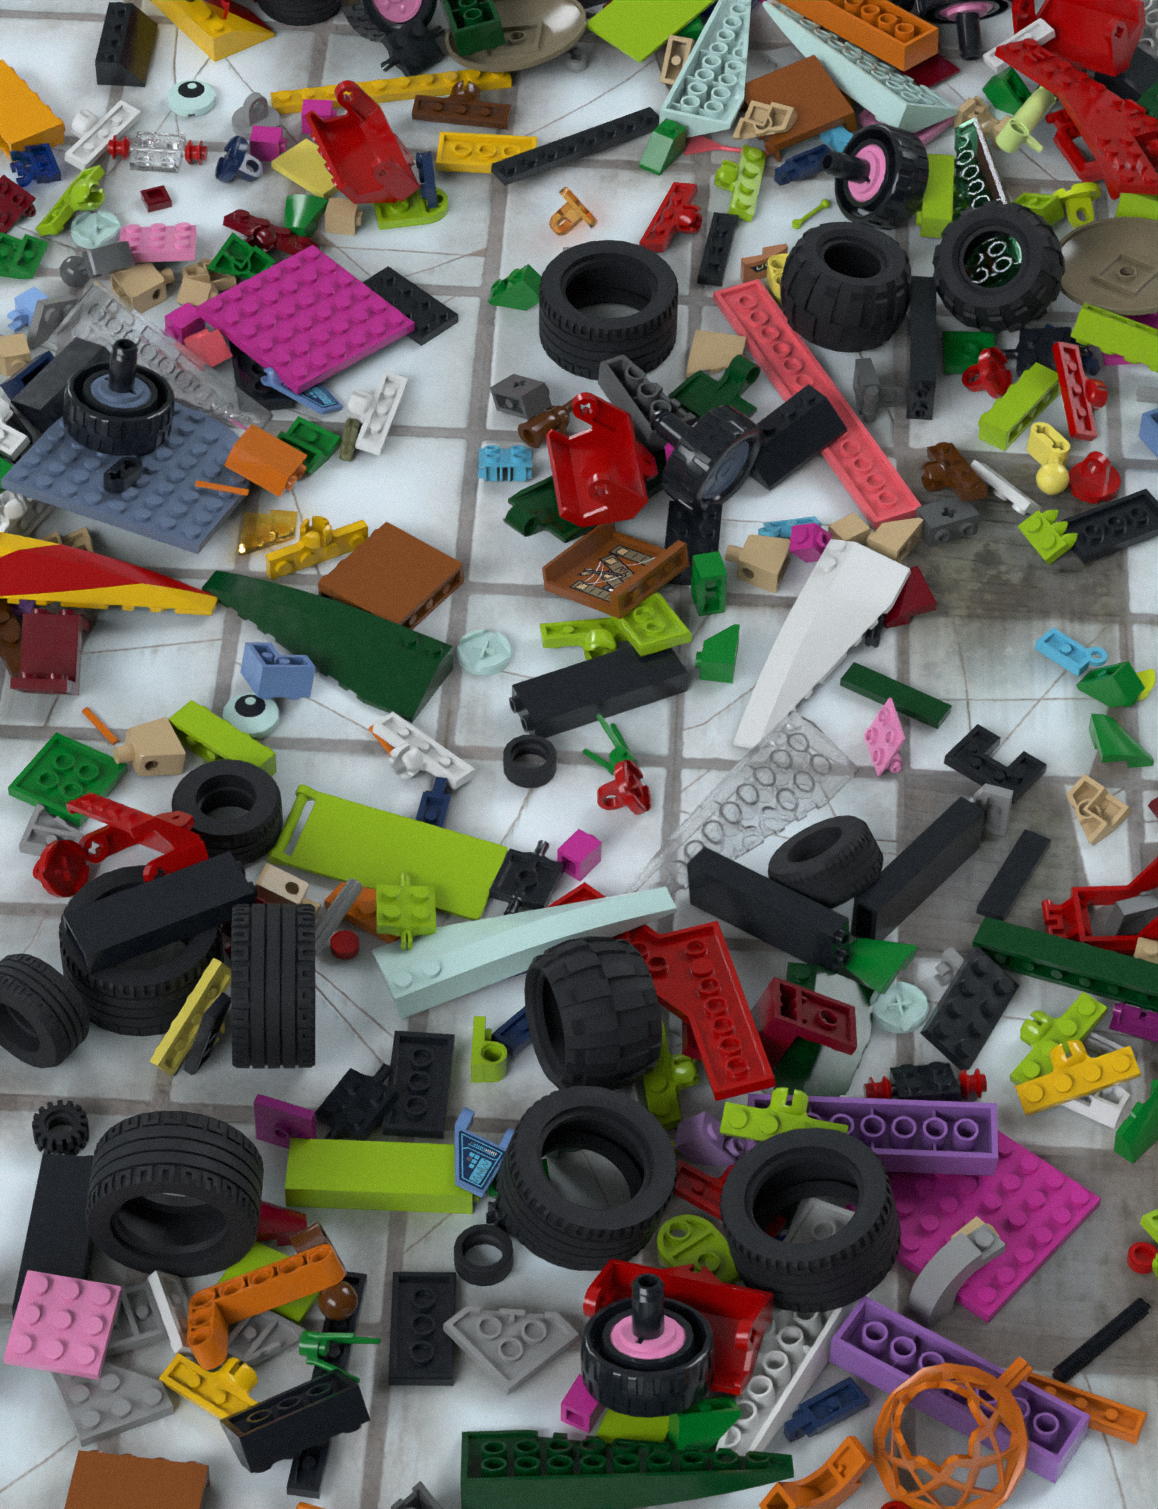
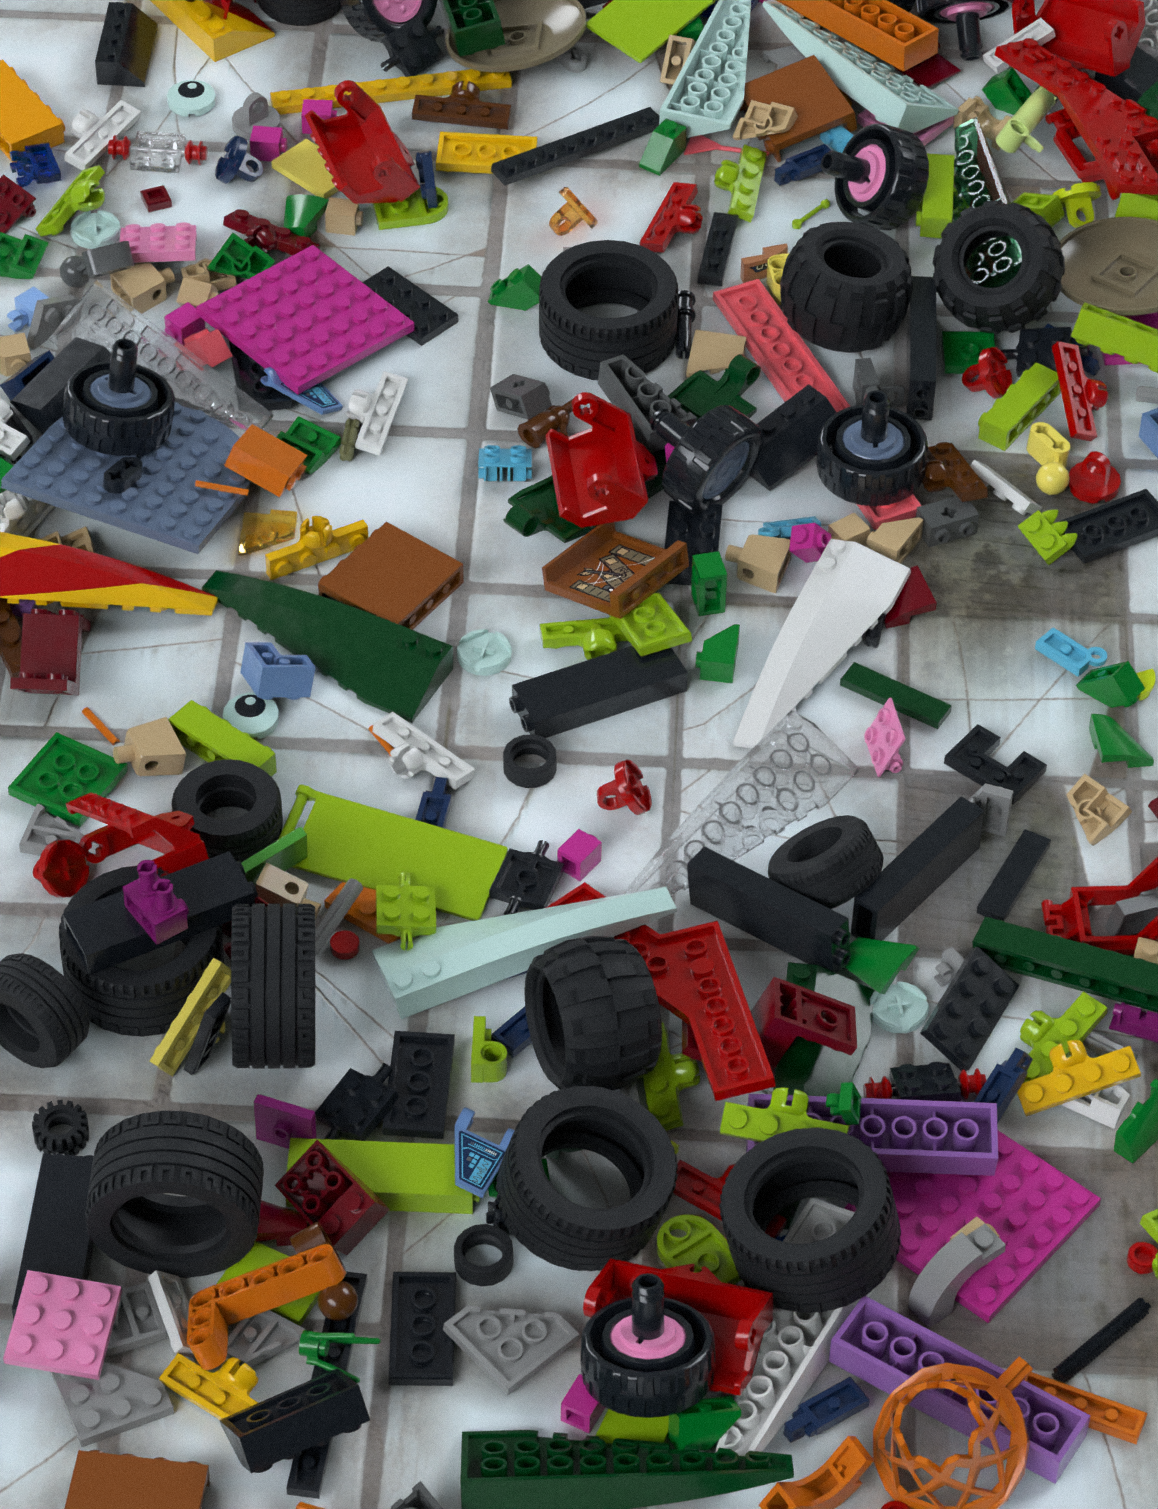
(154, 904): none -> magenta brick
(281, 854): none -> bright green tile
(332, 1195): none -> dark red slope
(618, 754): green plant -> none
(685, 317): none -> black pin
(703, 1144): lavender slope -> none
(846, 1103): none -> green tile
(872, 453): none -> black wheel
(1005, 1081): none -> dark blue hinge

